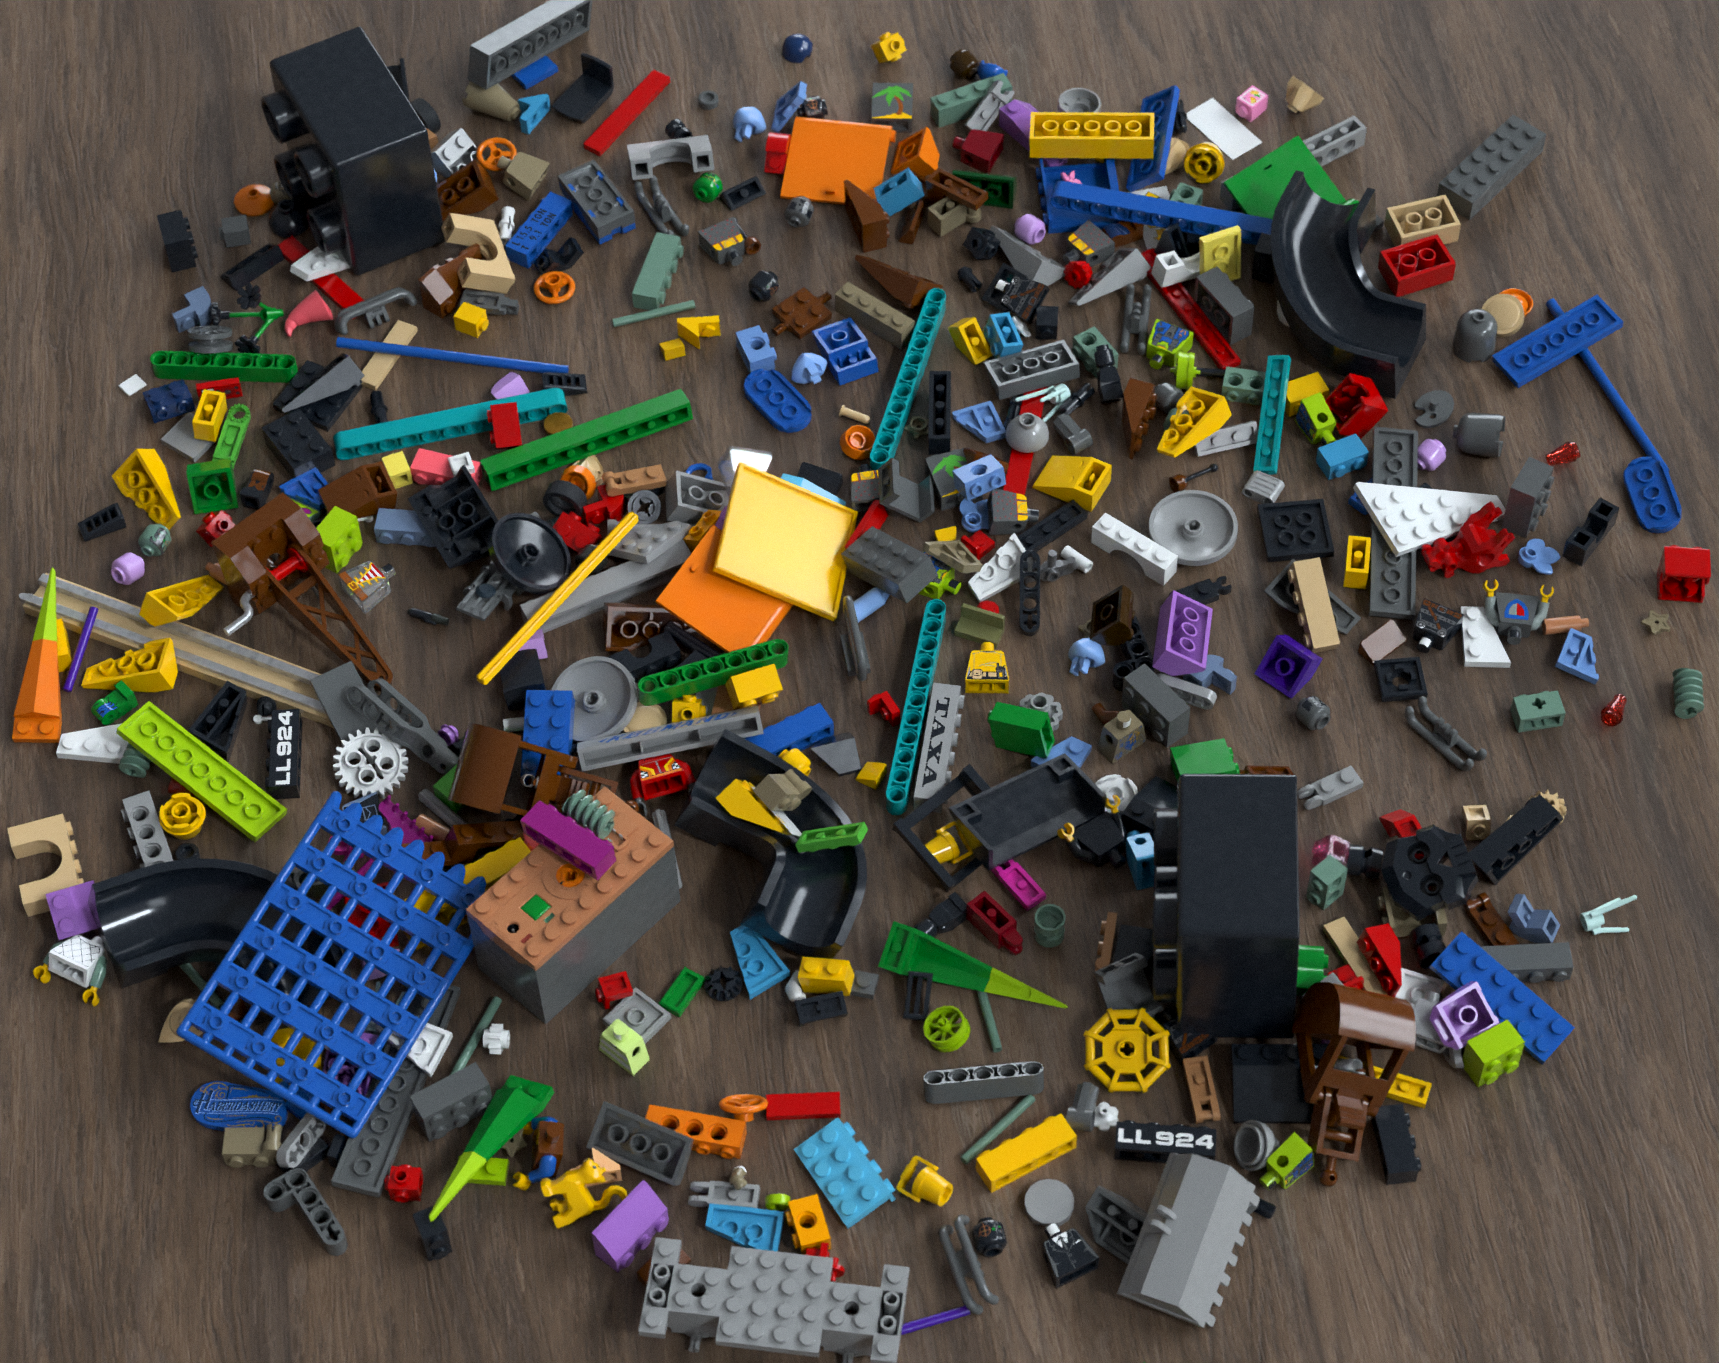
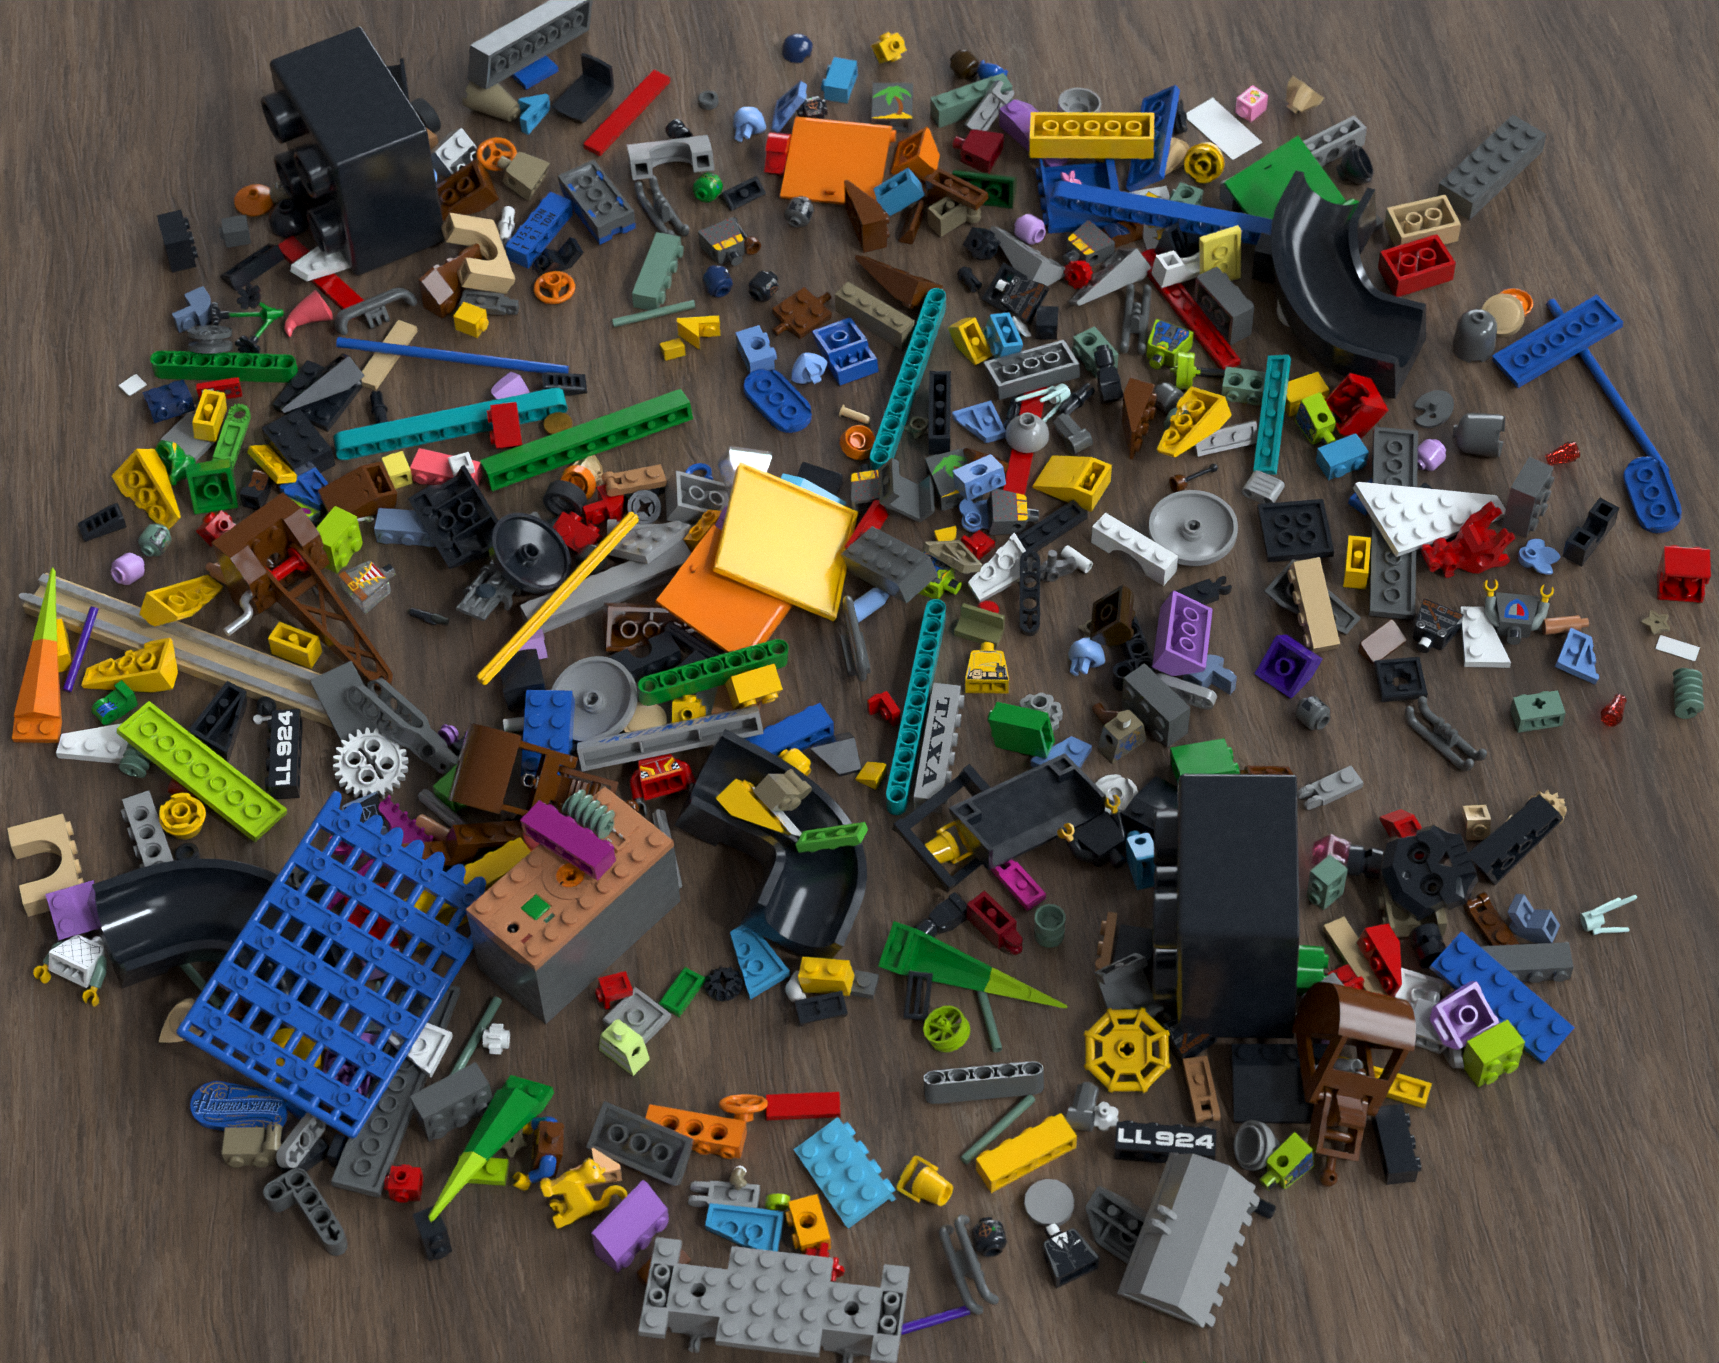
(174, 460): none -> green hair
(272, 464): none -> yellow tile
(295, 645): none -> yellow brick
(717, 281): none -> dark blue head
(840, 80): none -> dark azure brick
(1355, 165): none -> black piece
(1677, 648): none -> white sticker

